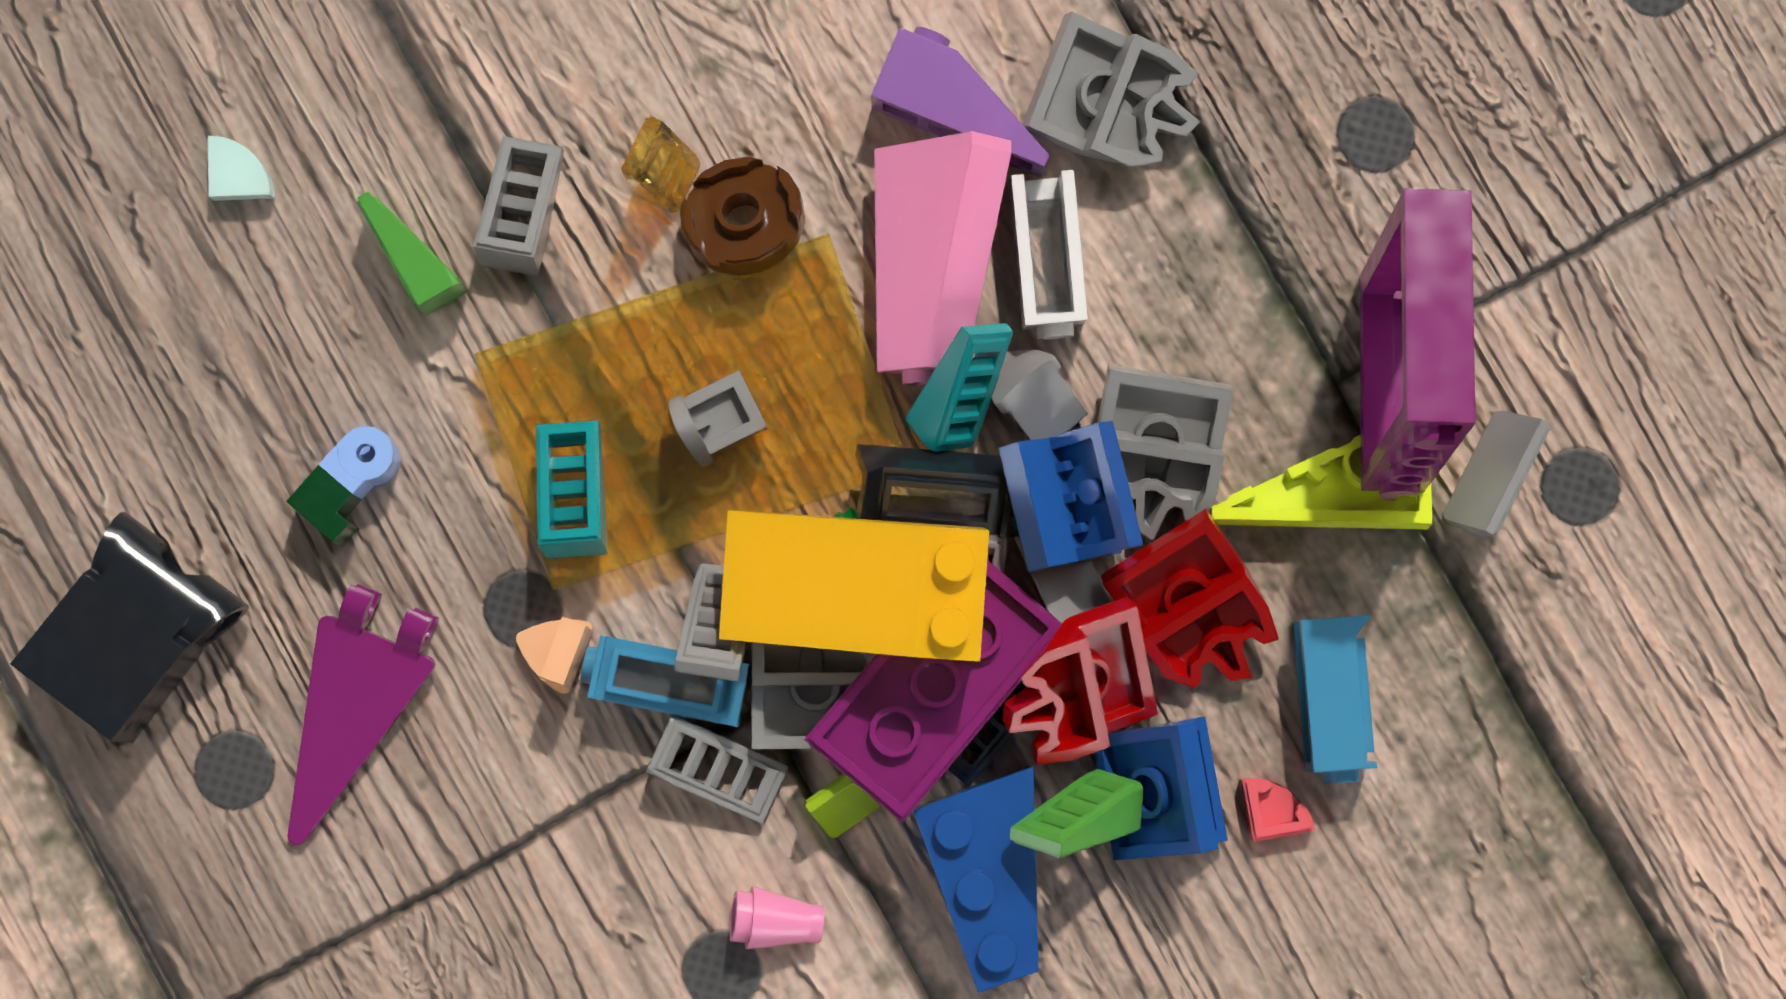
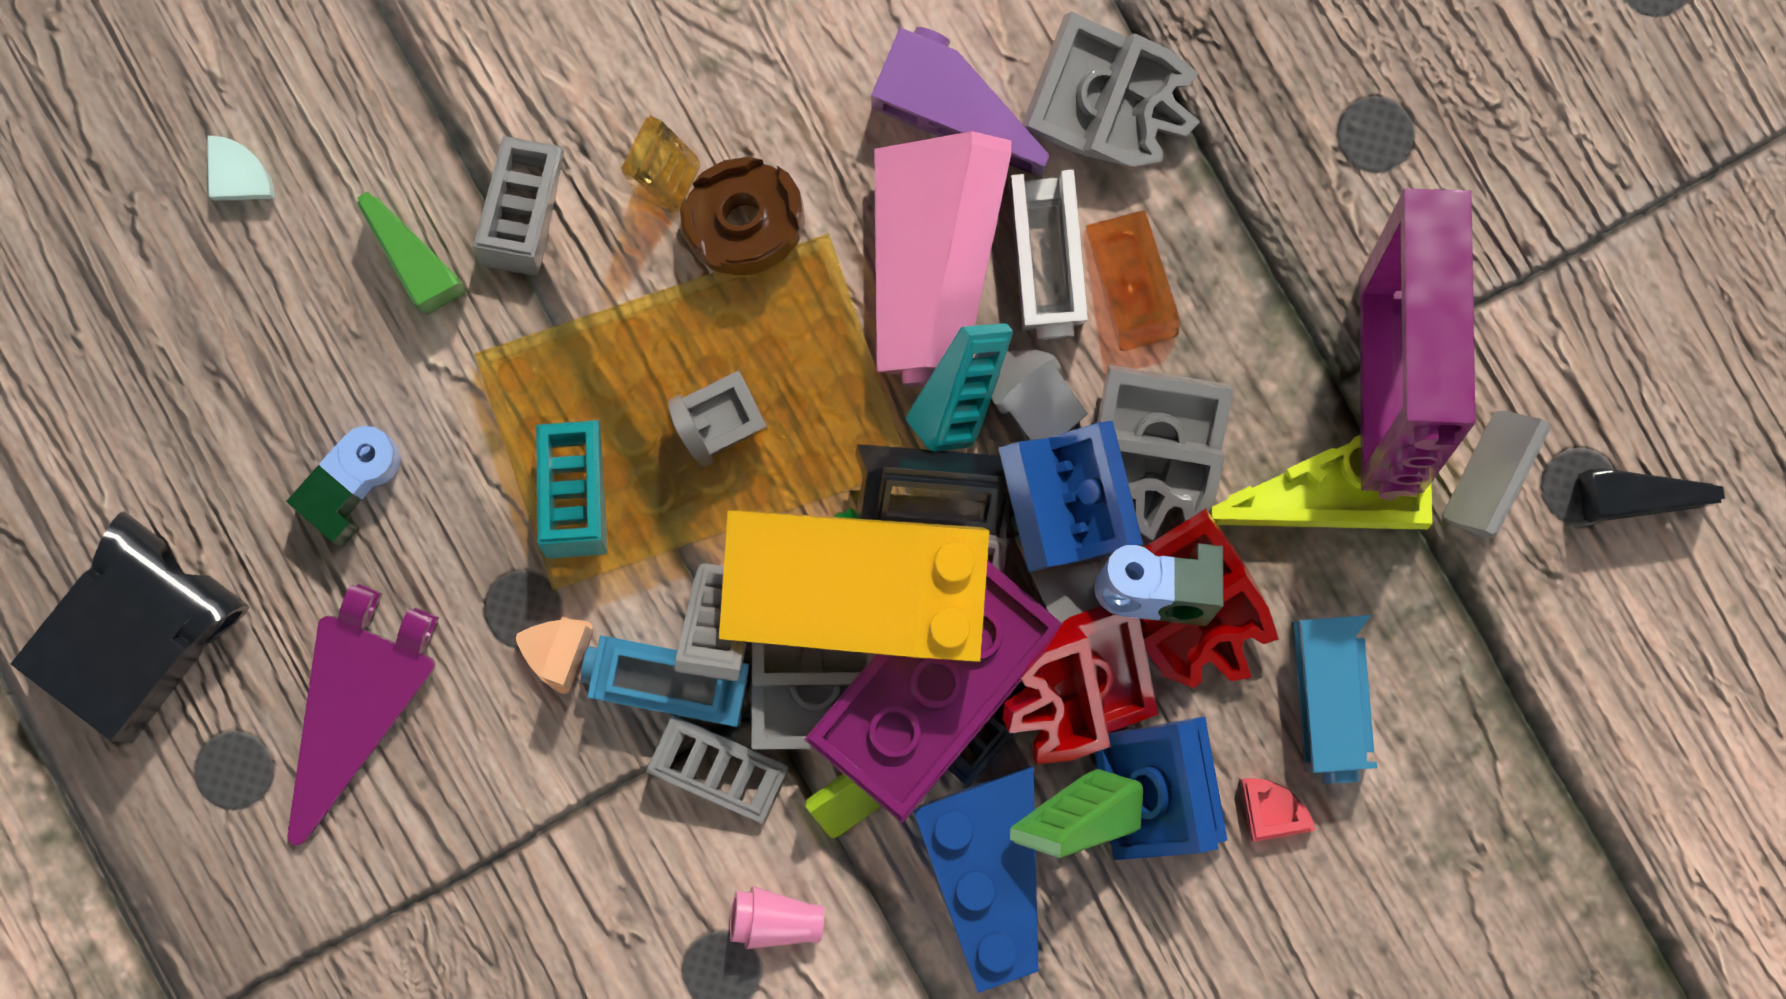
(1133, 281): none -> clear orange slope
(1163, 587): none -> leg
(1623, 494): none -> black slope

